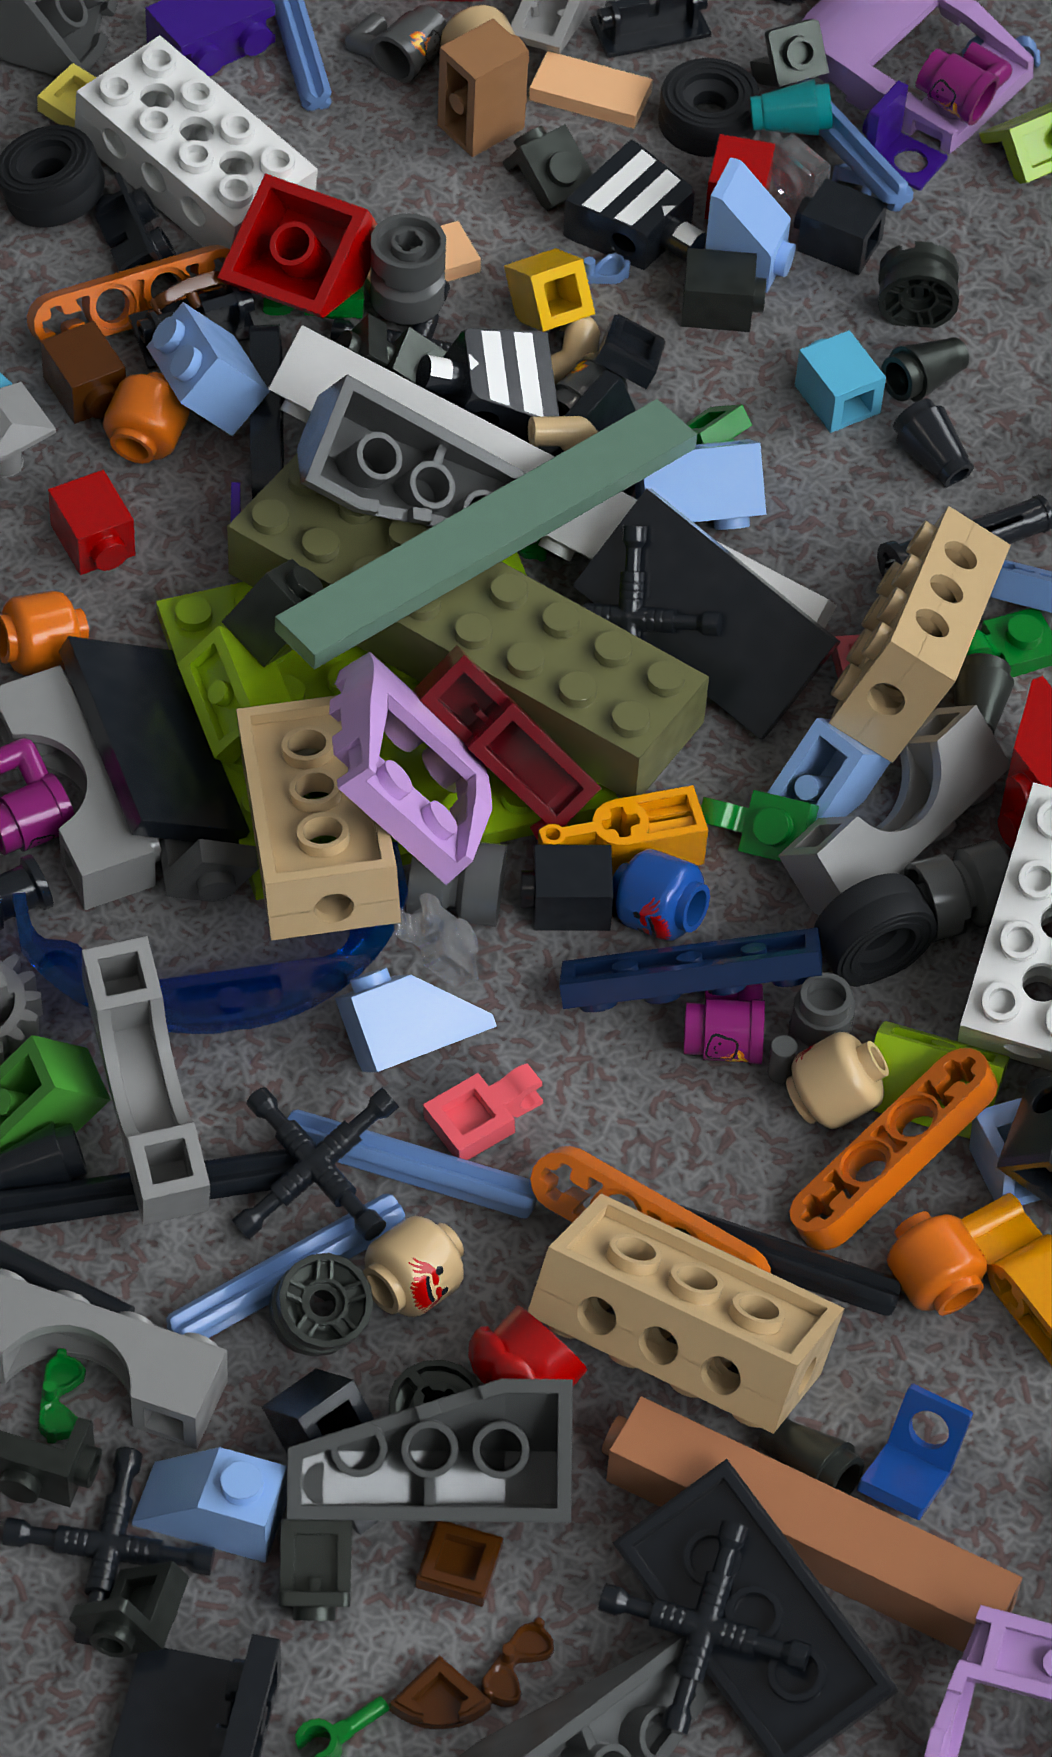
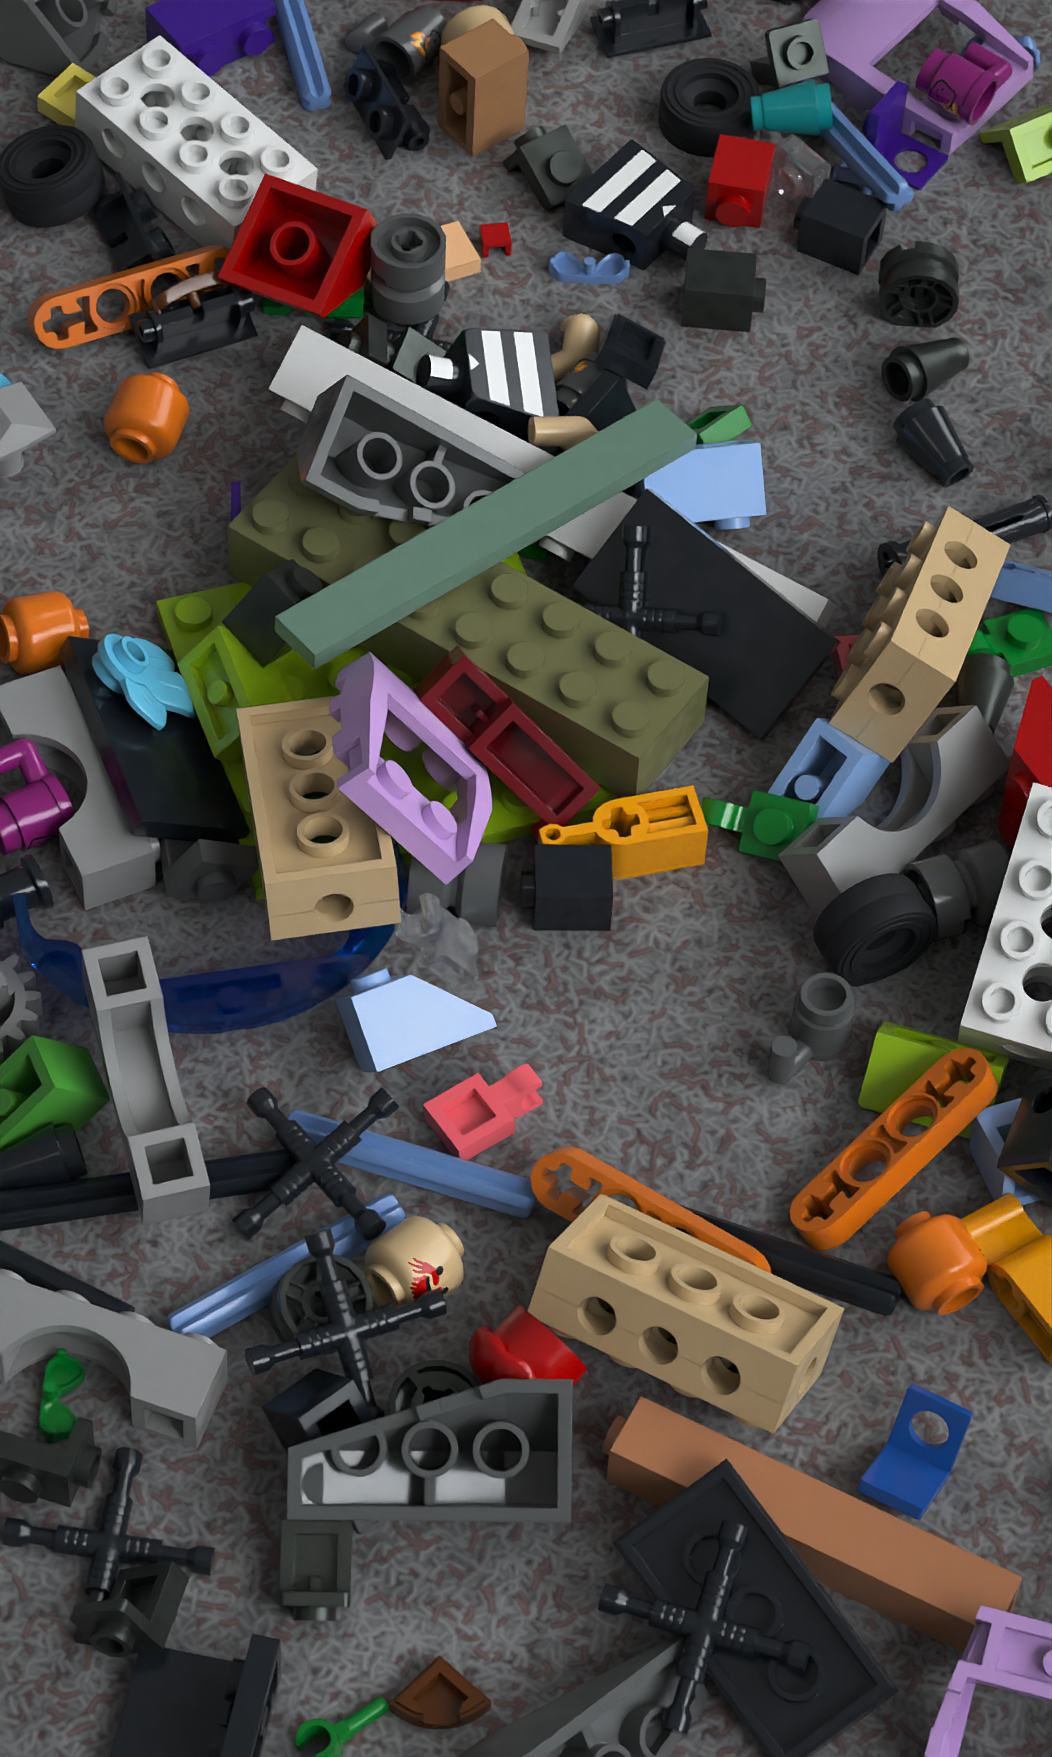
(82, 371): reddish brown brick -> none
(92, 522): red brick -> none
(144, 676): none -> medium azure plate
(207, 368): light blue brick -> none
(216, 1501): light blue slope -> none
(267, 418): black beam -> none
(345, 1328): none -> black piece
(383, 105): none -> black hinge
(459, 1562): reddish brown tile -> none
(495, 236): none -> red piece
(528, 1645): reddish brown piece -> none
(549, 289): yellow brick -> none
(590, 89): light nougat tile -> none
(660, 895): blue head -> none
(669, 972): dark blue plate -> none
(727, 1026): magenta piece -> none
(749, 221): light blue slope -> none
(814, 1454): pearl dark grey cone -> none
(837, 1080): tan head -> none
(840, 381): medium azure brick -> none

